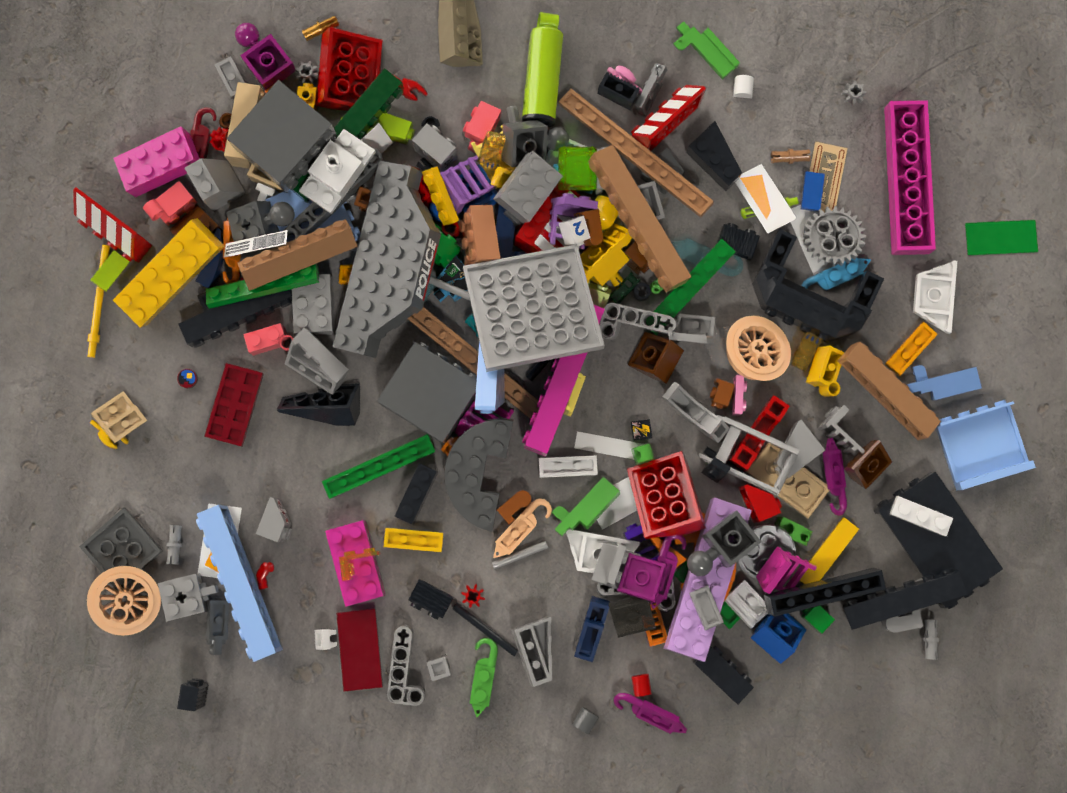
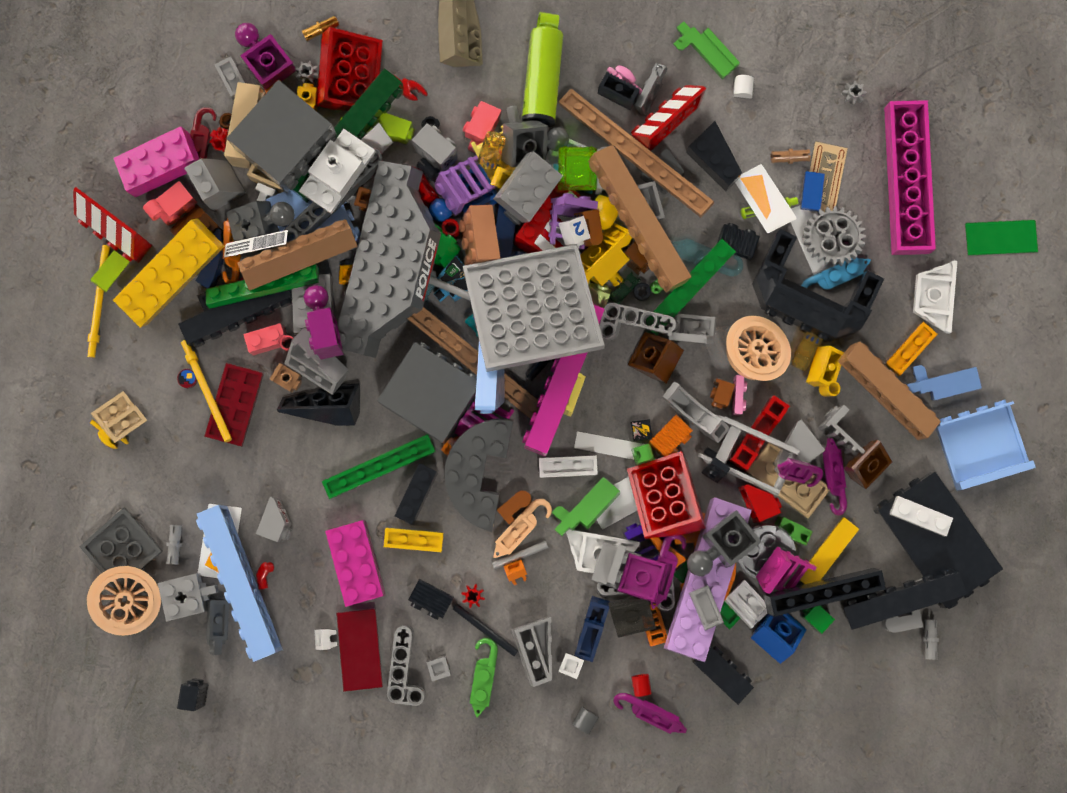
(192, 359): none -> yellow bar
(279, 374): none -> medium nougat brick
(322, 324): none -> magenta brick
(347, 568): bracket -> none
(440, 196): yellow plate -> none
(515, 570): none -> orange tile
(571, 665): none -> white tile
(671, 436): none -> orange brick
(799, 472): none -> magenta plate

